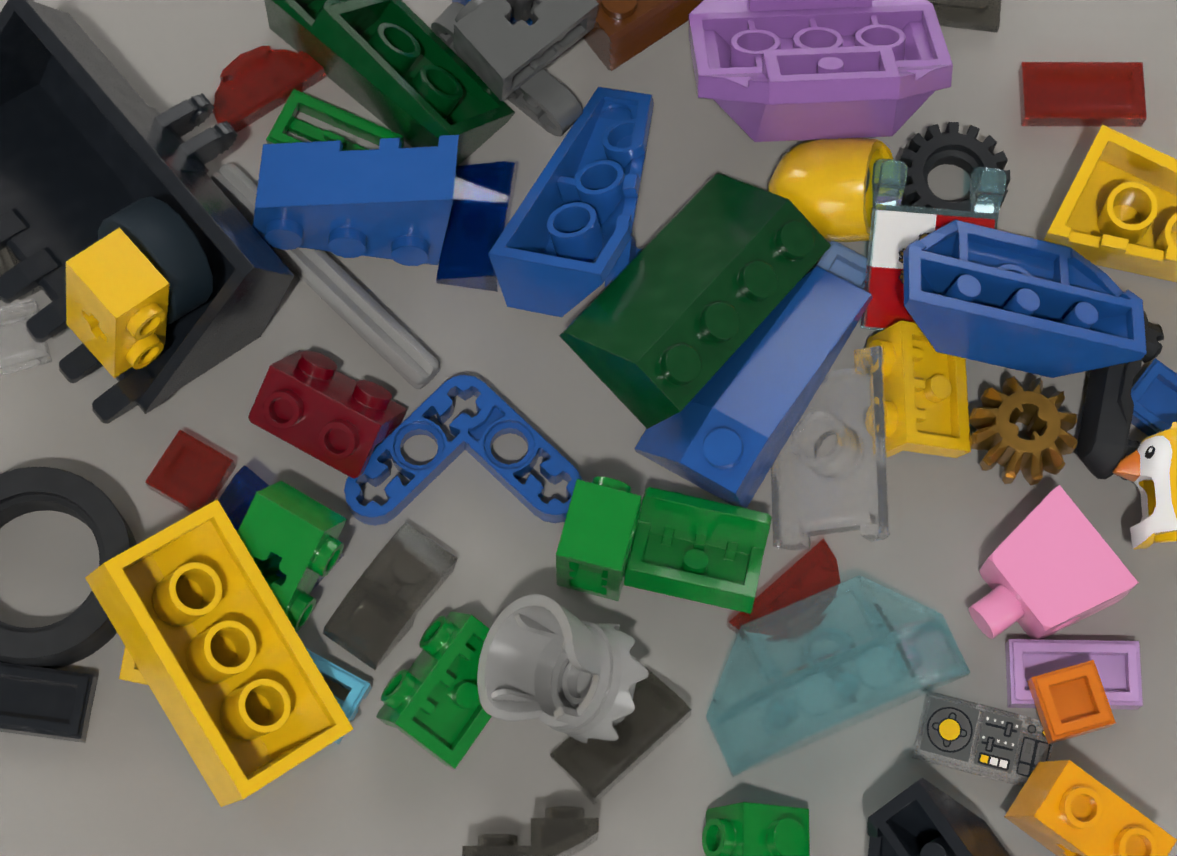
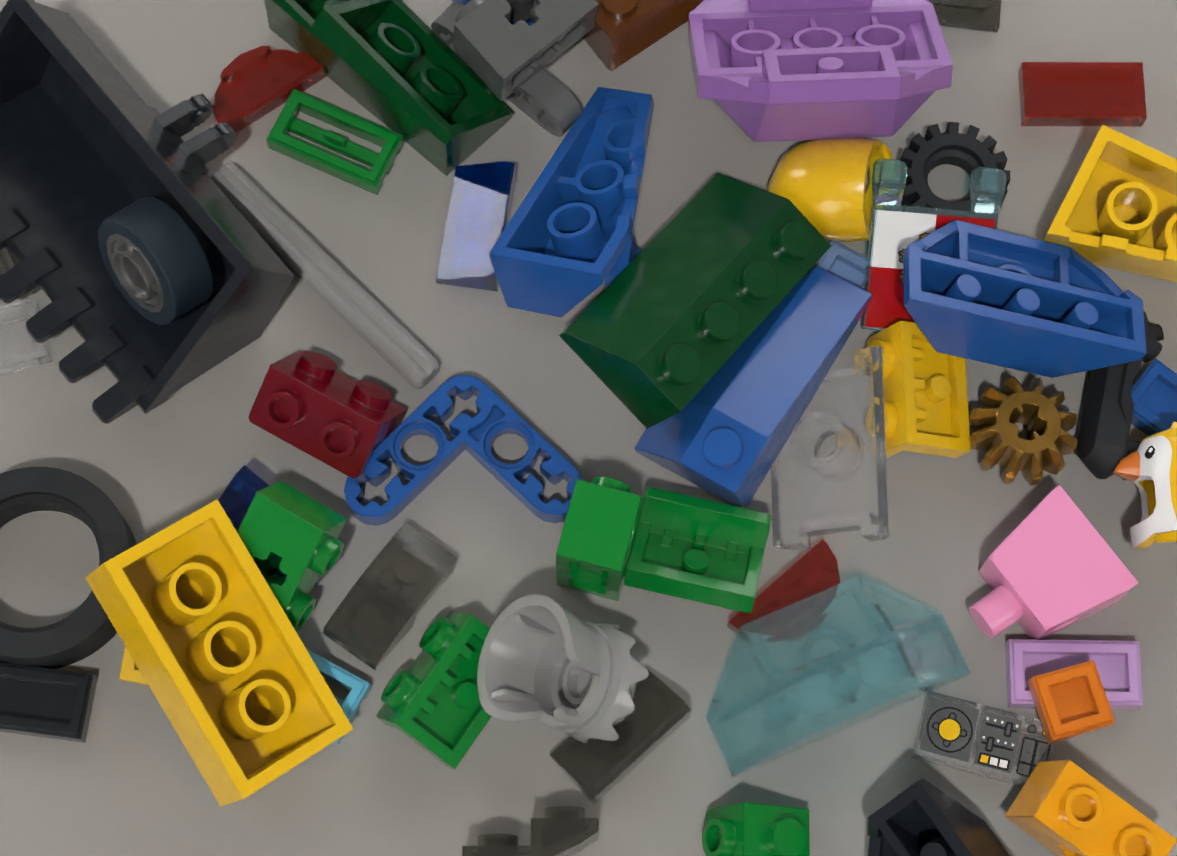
(117, 303): yellow brick -> none
(190, 473): clear red tile -> none
(357, 201): blue wedge -> none

